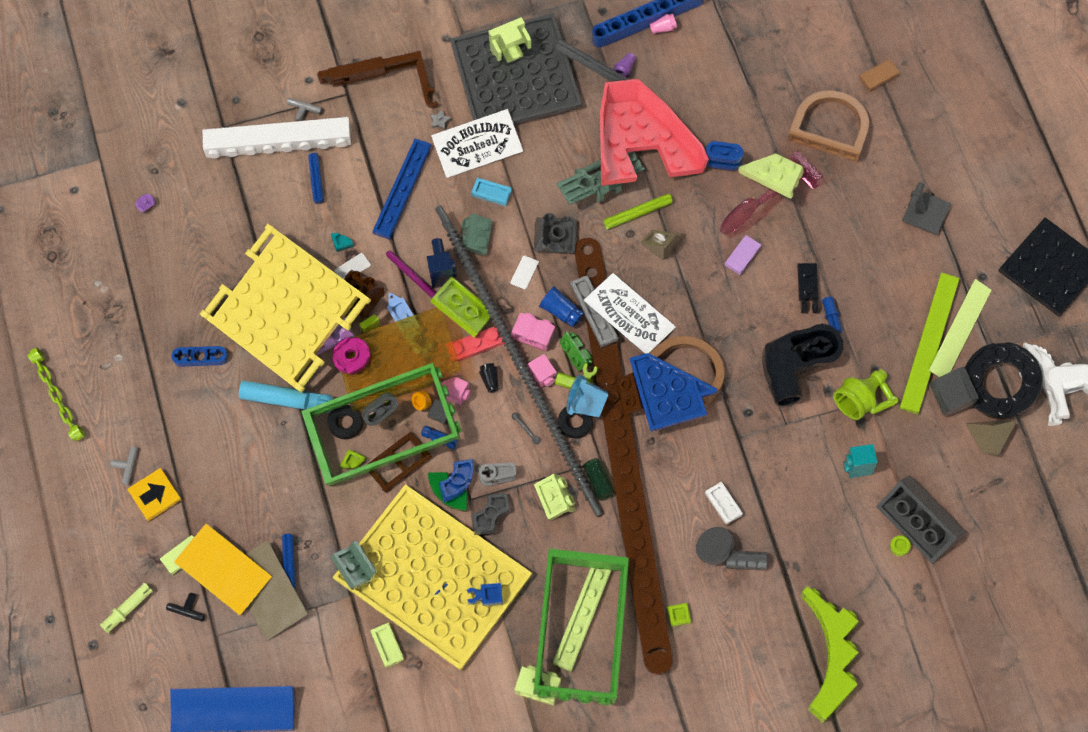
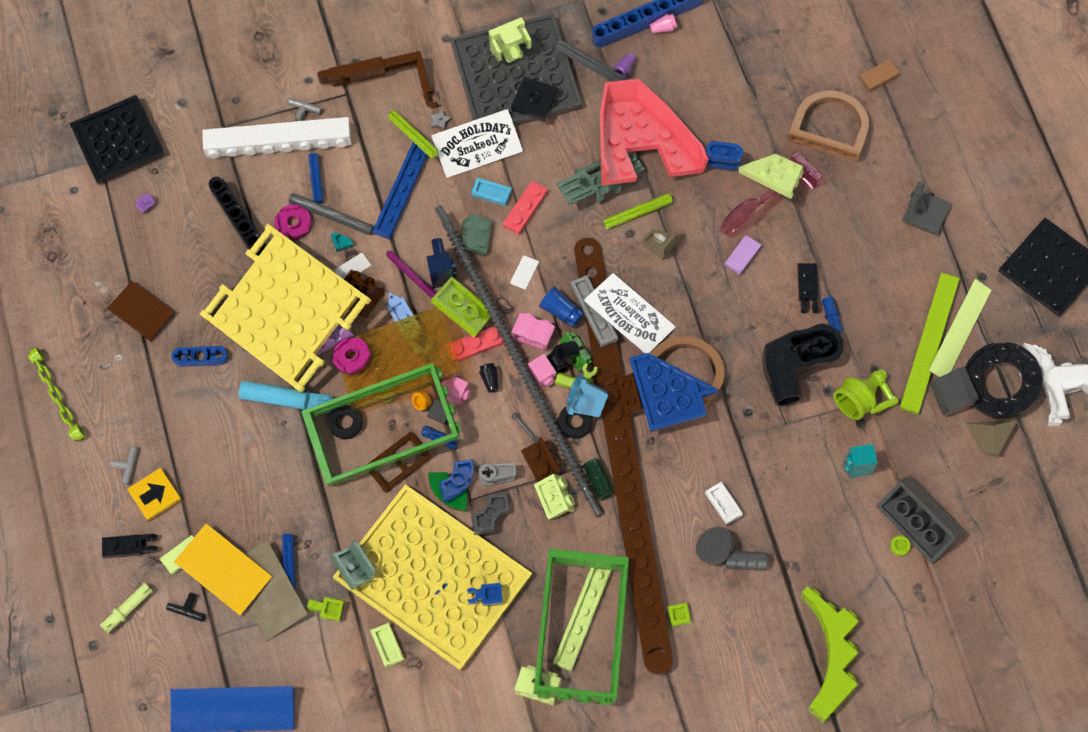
(117, 139): none -> black plate
(127, 545): none -> black hinge
(141, 311): none -> reddish brown tile
(233, 208): none -> black beam
(293, 212): none -> dark pink tile
(330, 608): none -> lime plate
(331, 214): none -> dark grey axle
(352, 460): lime tile -> none
(370, 324): lime tile -> none
(380, 409): dark grey plate -> none
(413, 134): none -> lime axle
(525, 207): none -> coral plate
(534, 98): none -> black plate
(540, 460): none -> reddish brown bracket
(555, 234): dark grey slope -> none
(563, 356): none -> black piece

